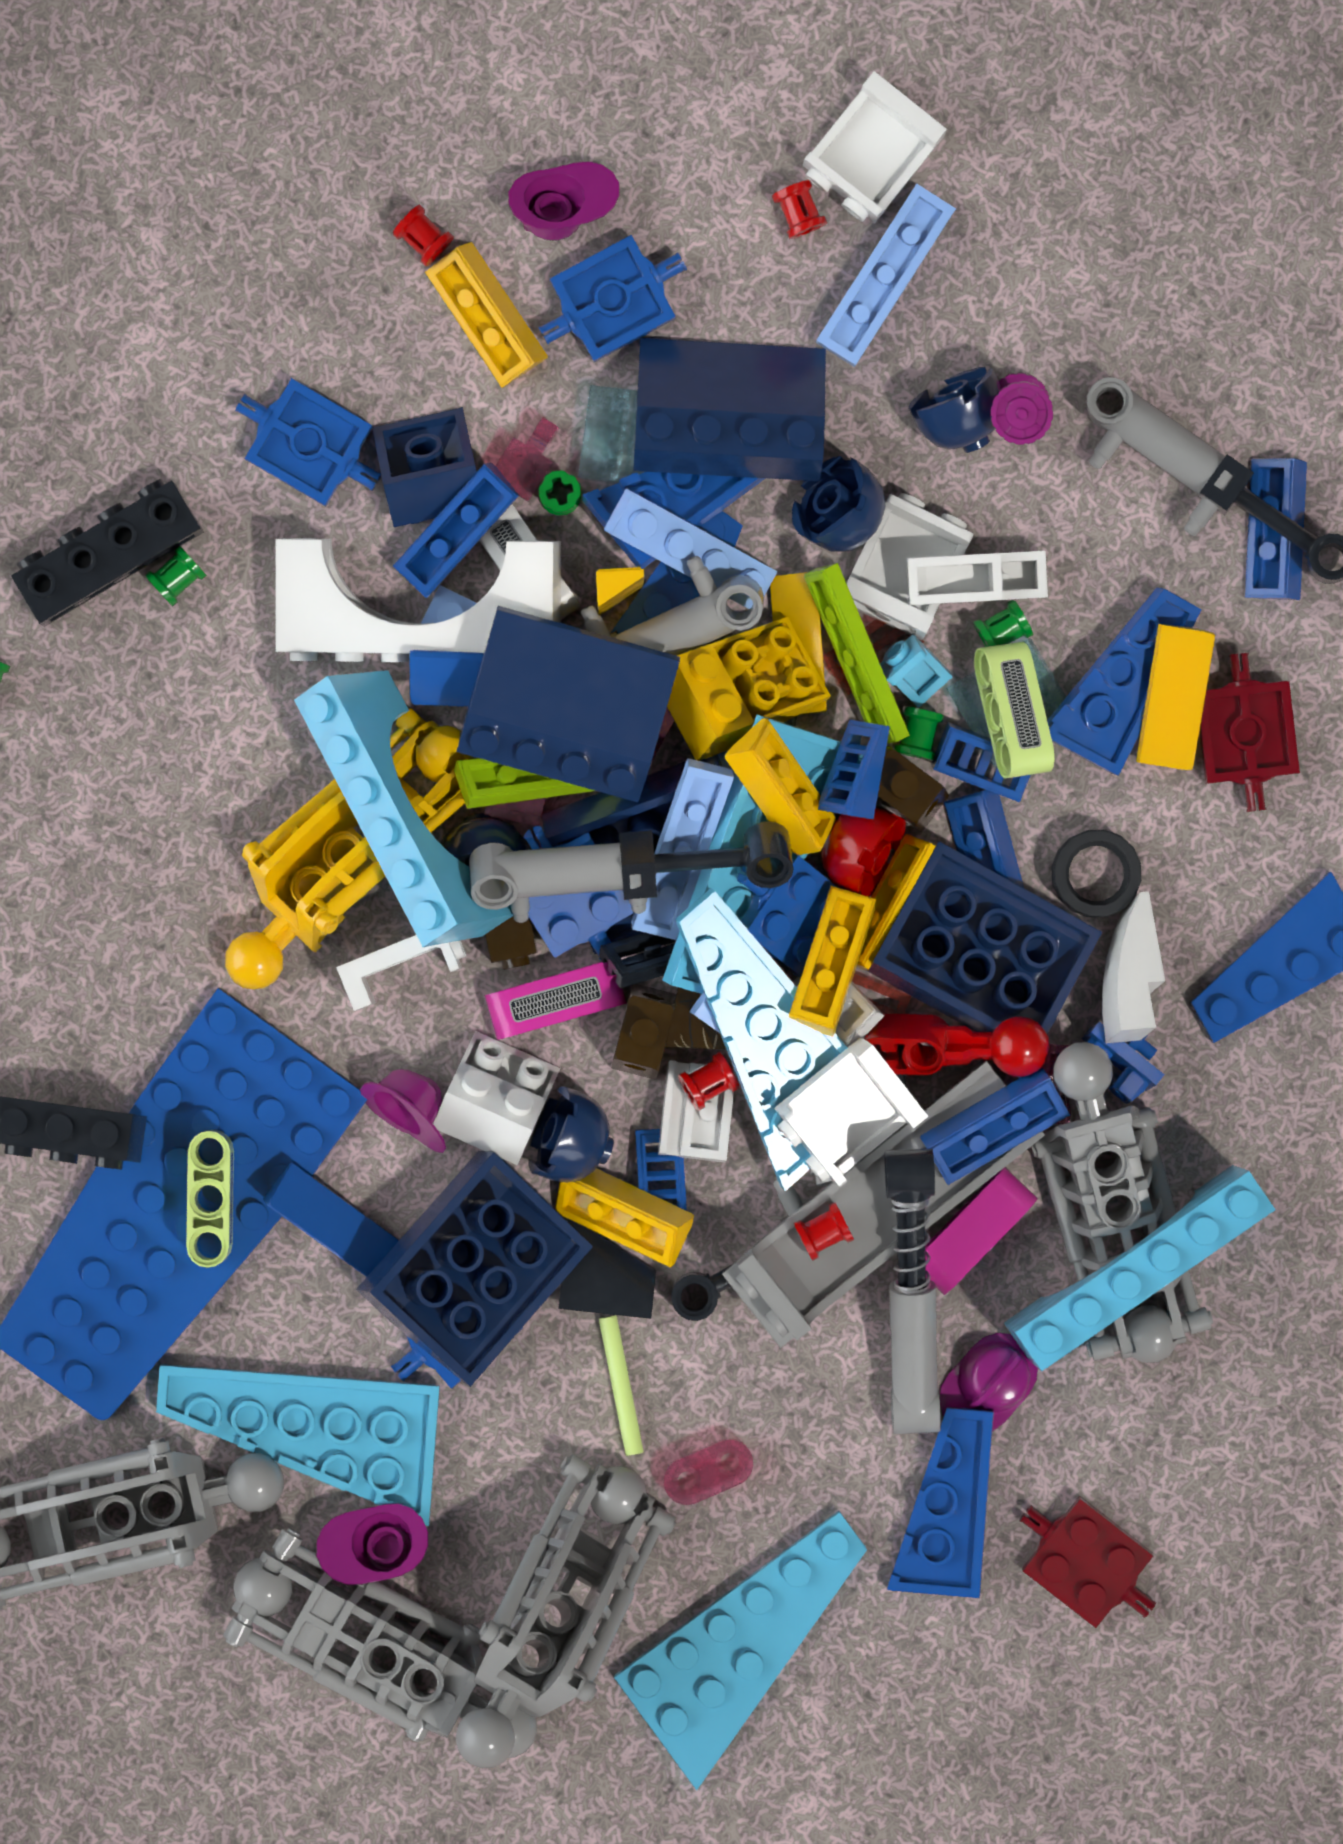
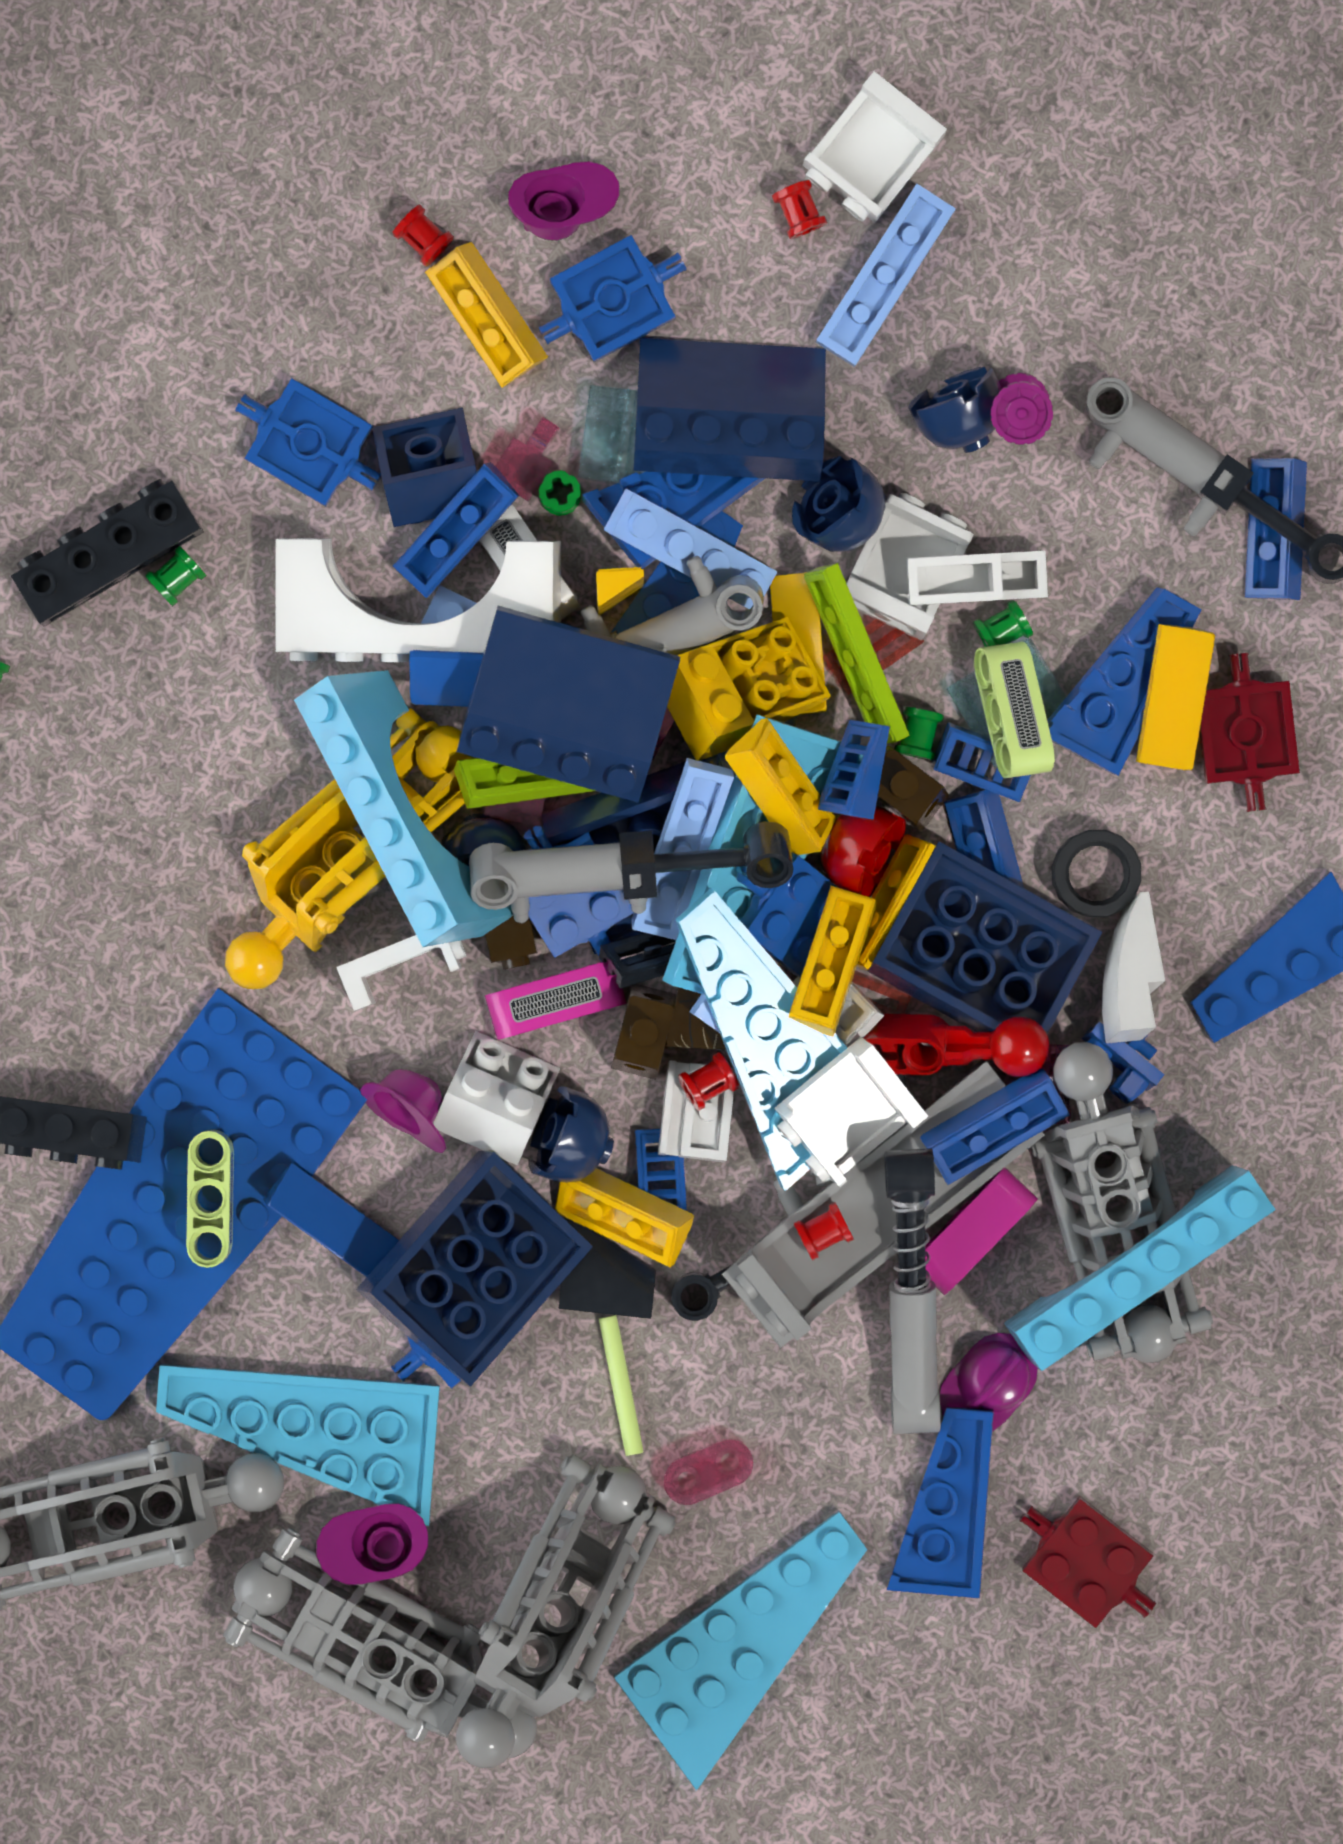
(914, 670): medium azure bracket -> none

